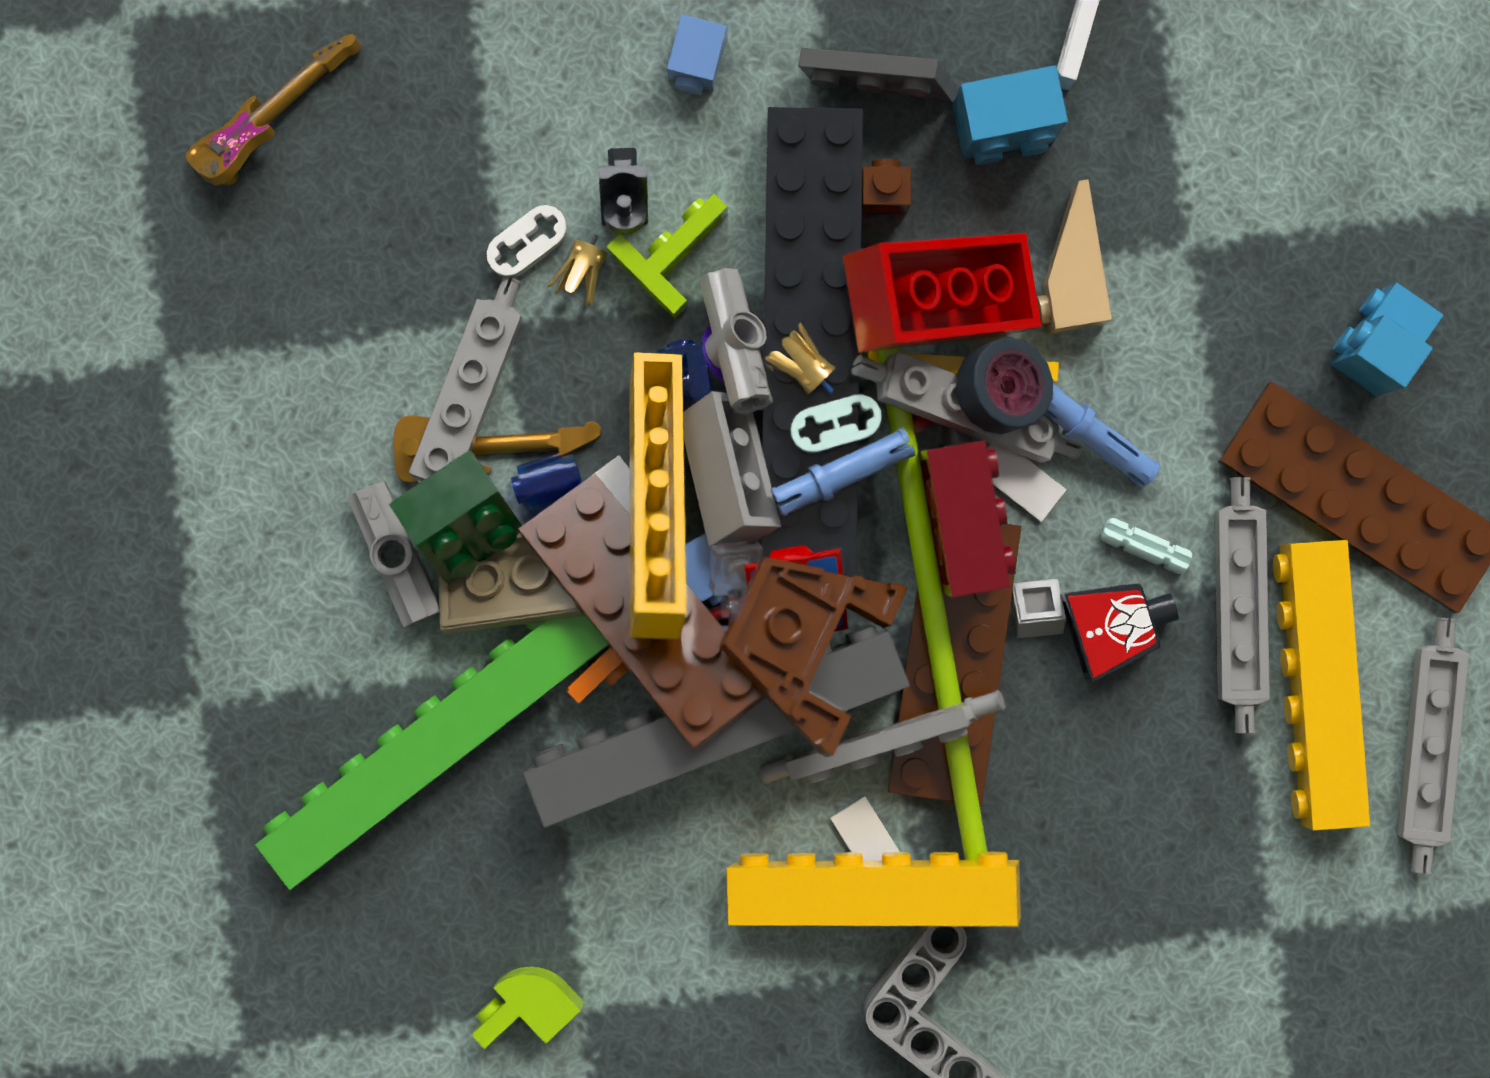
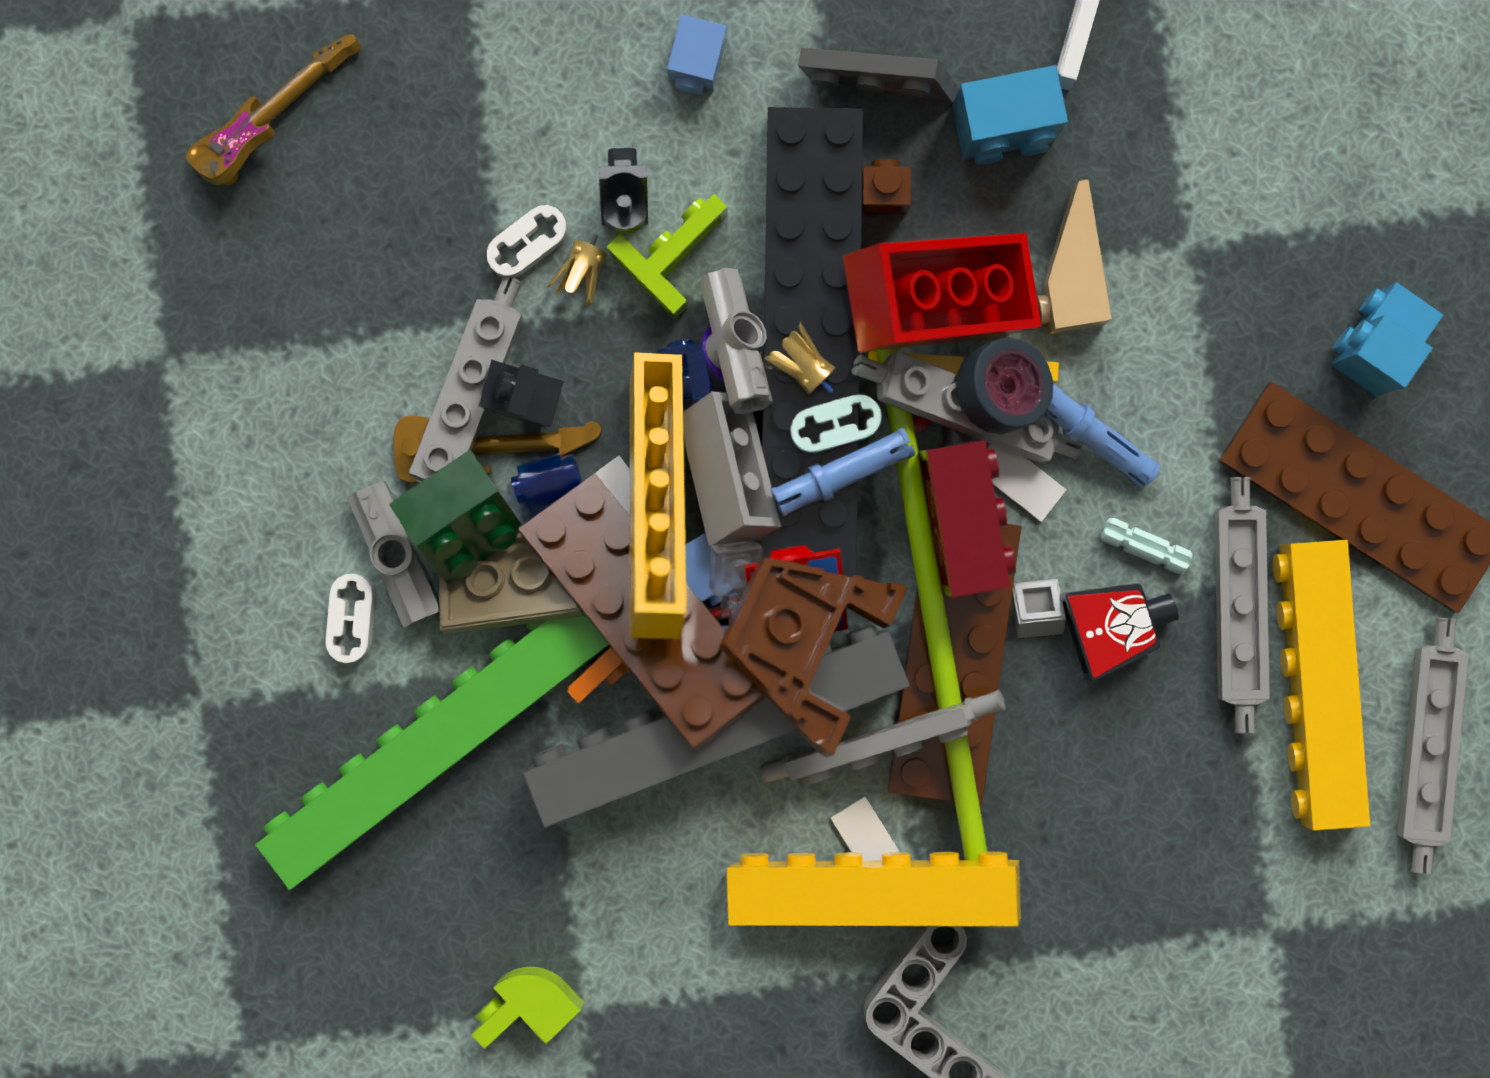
(339, 617): none -> white beam
(520, 393): none -> black brick

